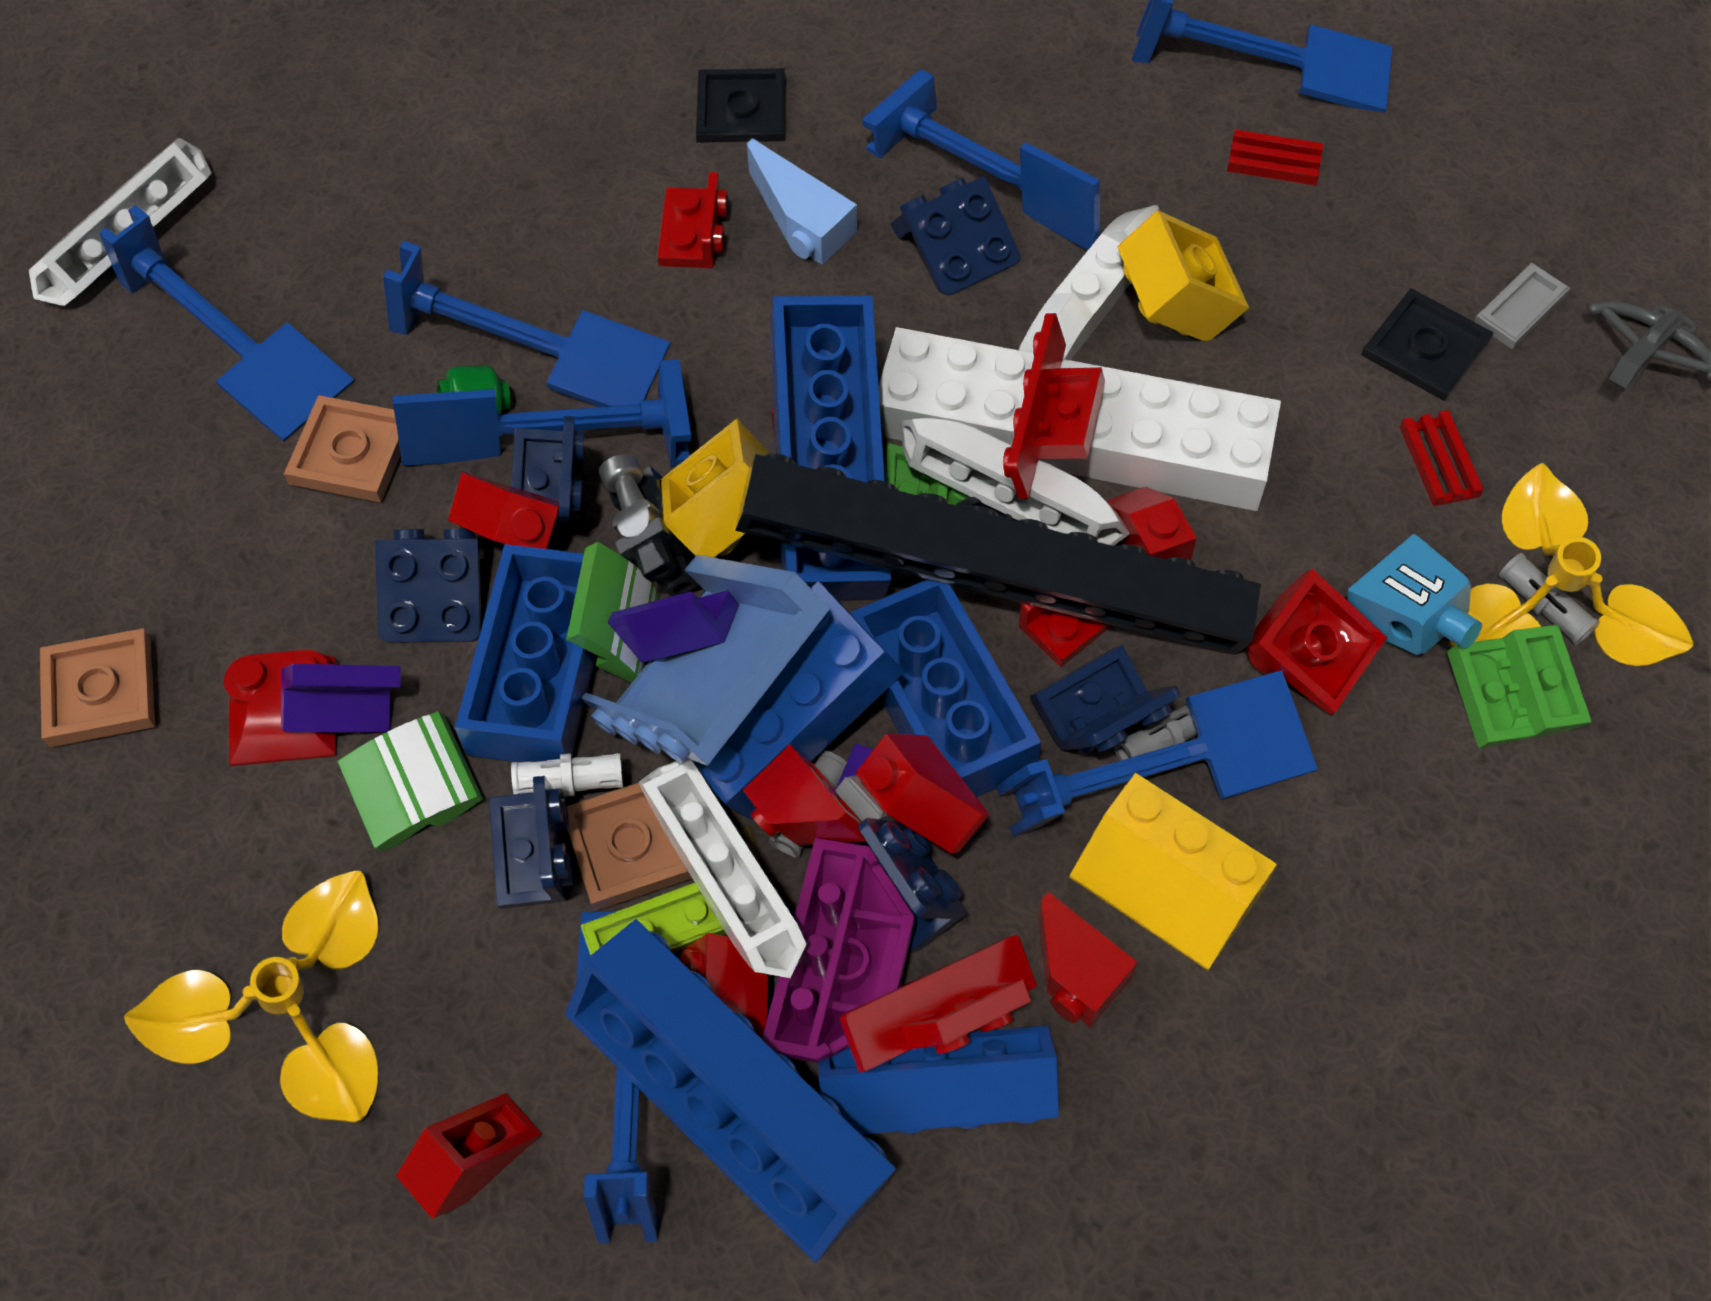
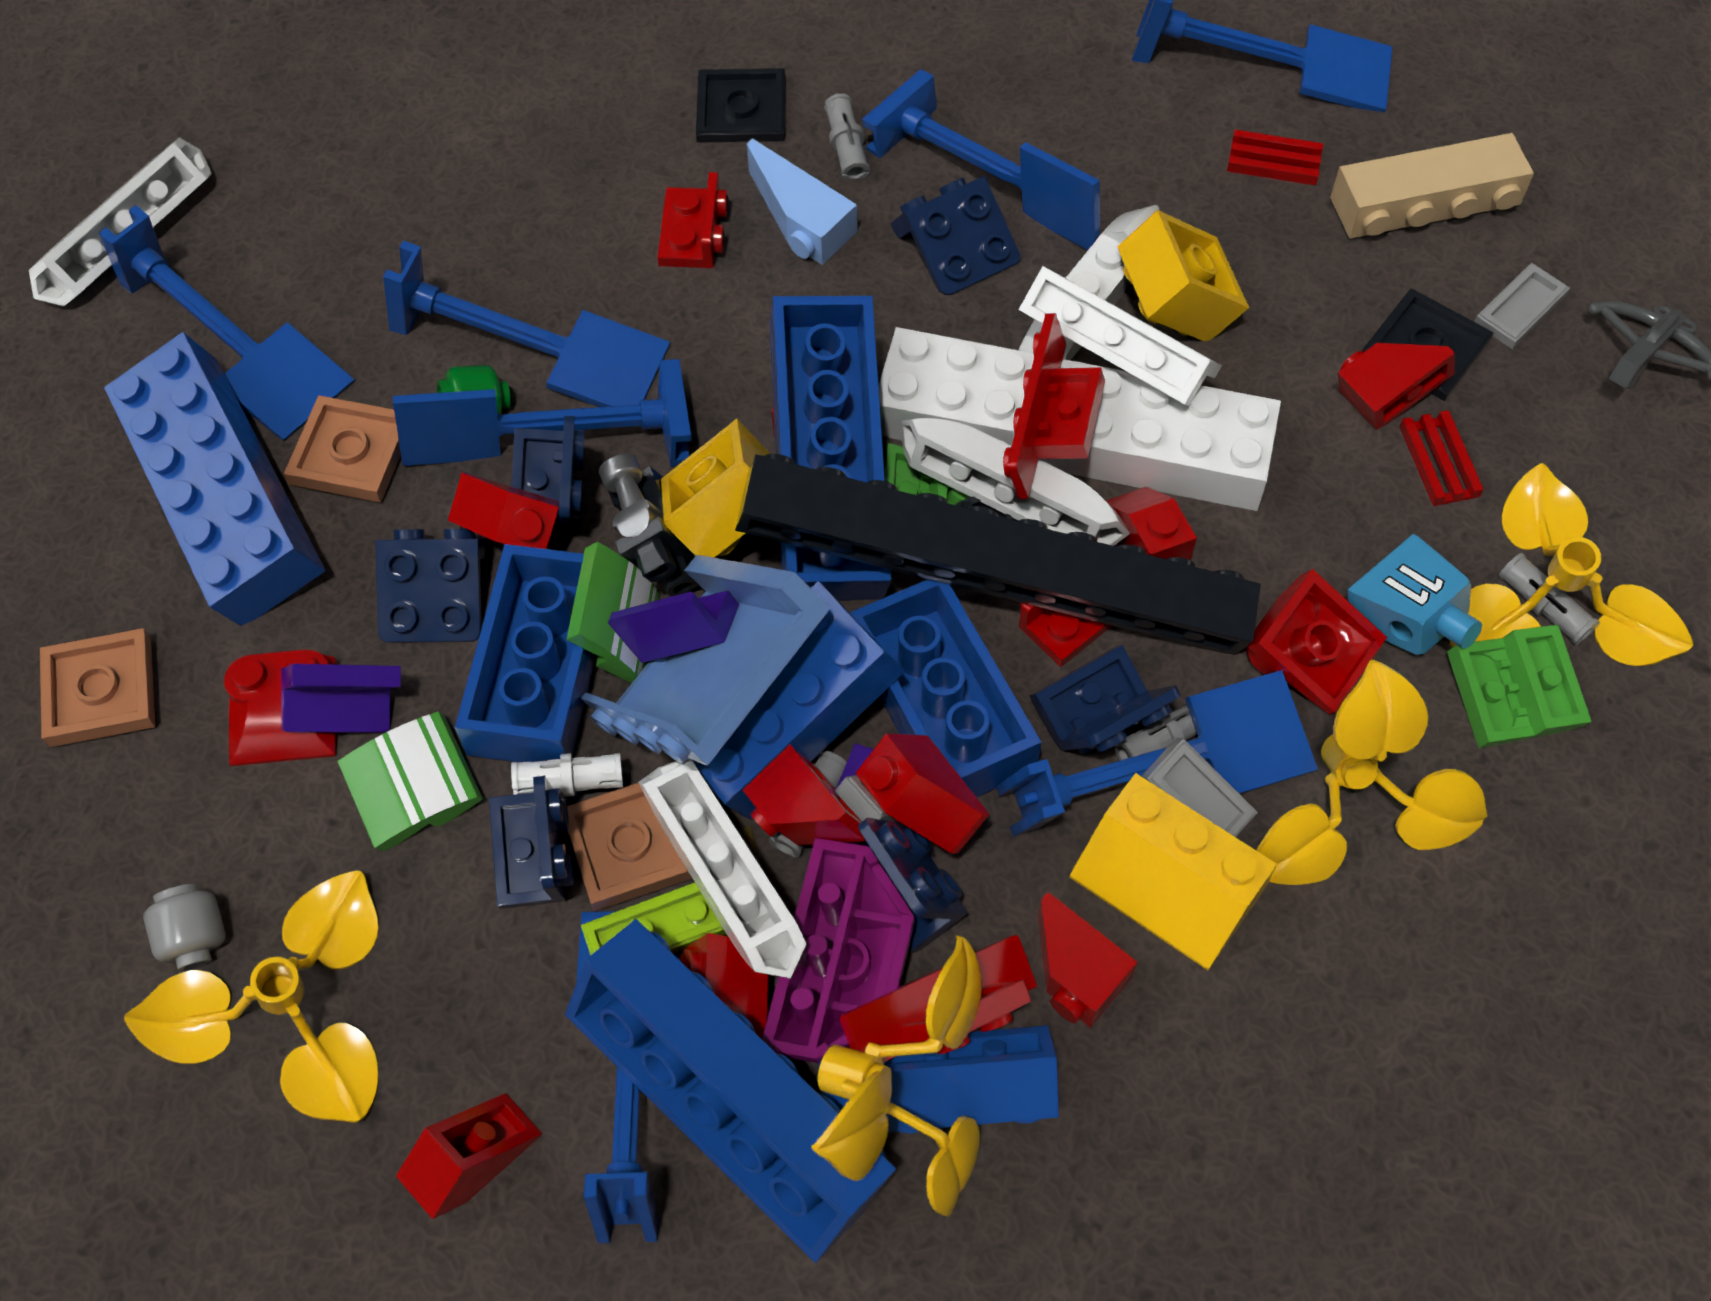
(184, 926): none -> light grey head
(213, 481): none -> brick
(846, 137): none -> light grey pin
(861, 1127): none -> yellow plant
(1119, 336): none -> white fence
(1200, 787): none -> light grey tile
(1375, 718): none -> yellow plant
(1393, 378): none -> red slope
(1431, 185): none -> tan brick

